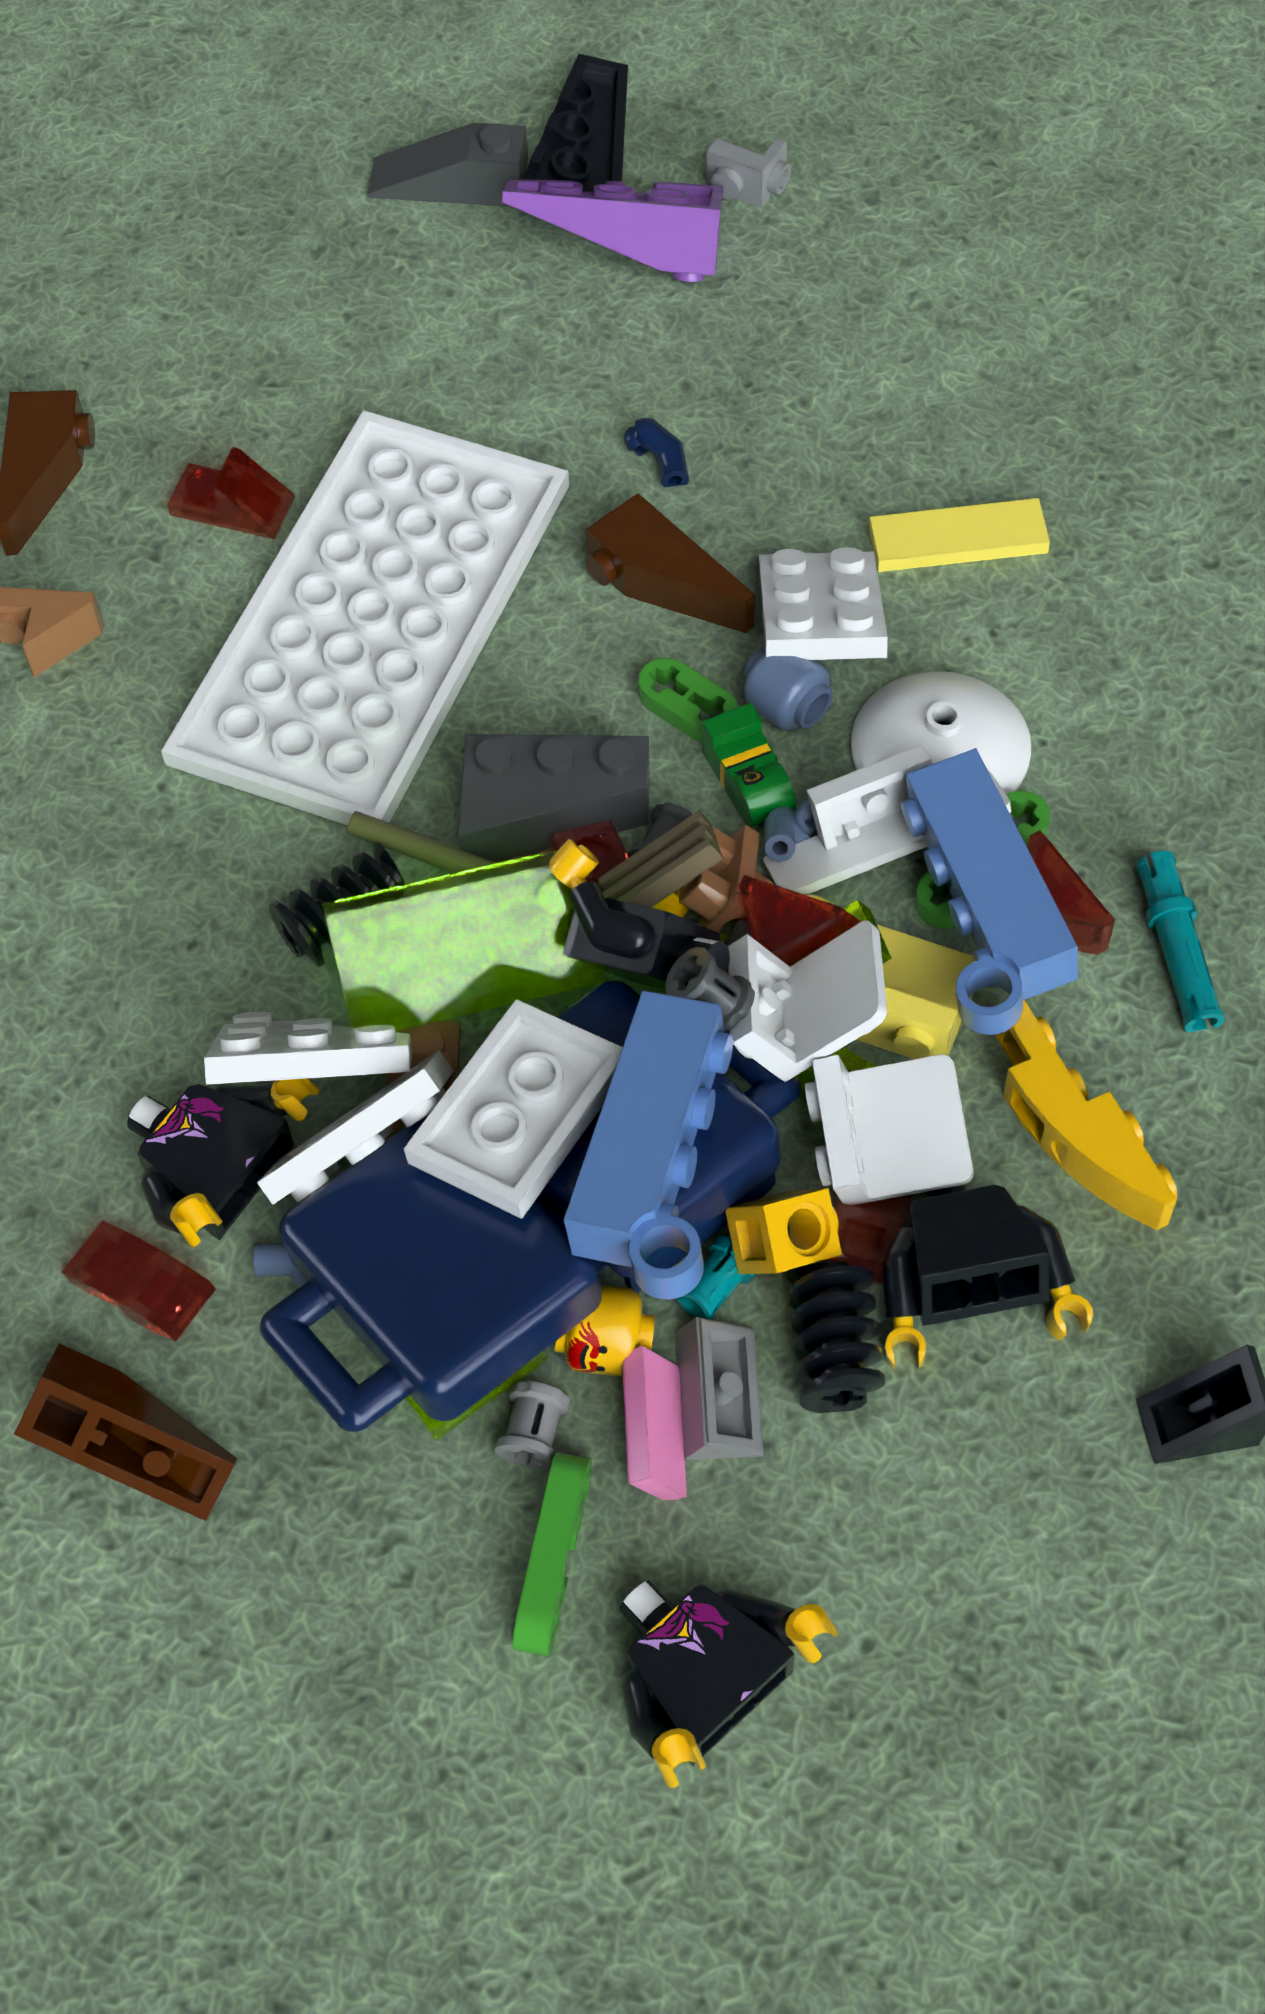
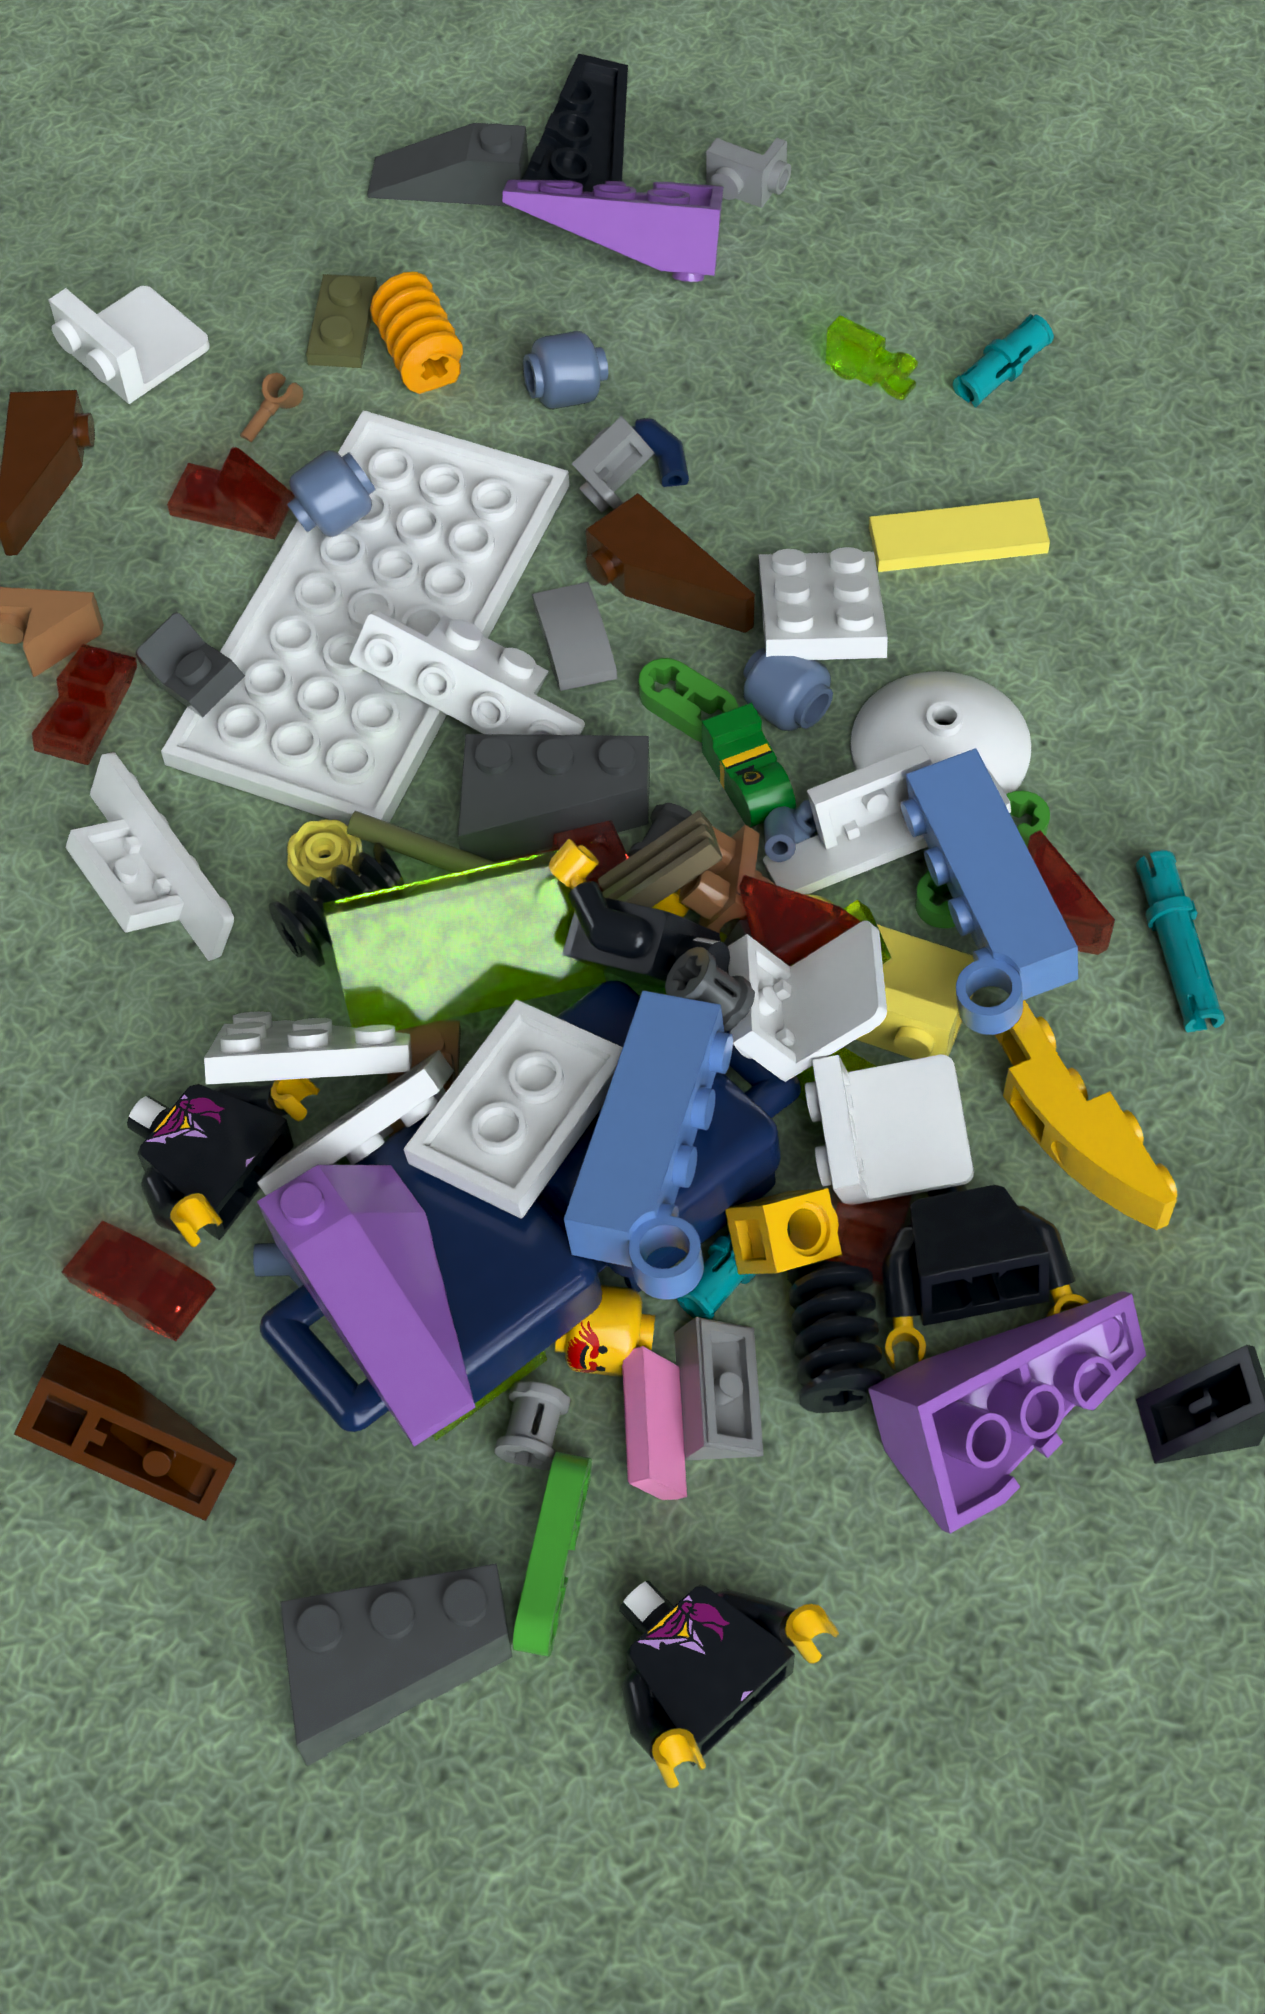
(87, 702): none -> clear red slope
(129, 342): none -> white bracket
(143, 866): none -> white bracket
(187, 665): none -> dark grey slope
(271, 403): none -> medium nougat hand
(316, 840): none -> light yellow plate
(330, 493): none -> sand blue head
(341, 321): none -> olive plate
(378, 1281): none -> medium lavender wedge
(386, 1649): none -> dark grey wedge
(417, 332): none -> light orange piece
(462, 676): none -> white bracket
(564, 370): none -> sand blue head
(574, 636): none -> light grey slope
(611, 461): none -> light grey bracket
(862, 355): none -> clear neon green plate
(980, 1409): none -> medium lavender wedge
(1003, 359): none -> teal pin

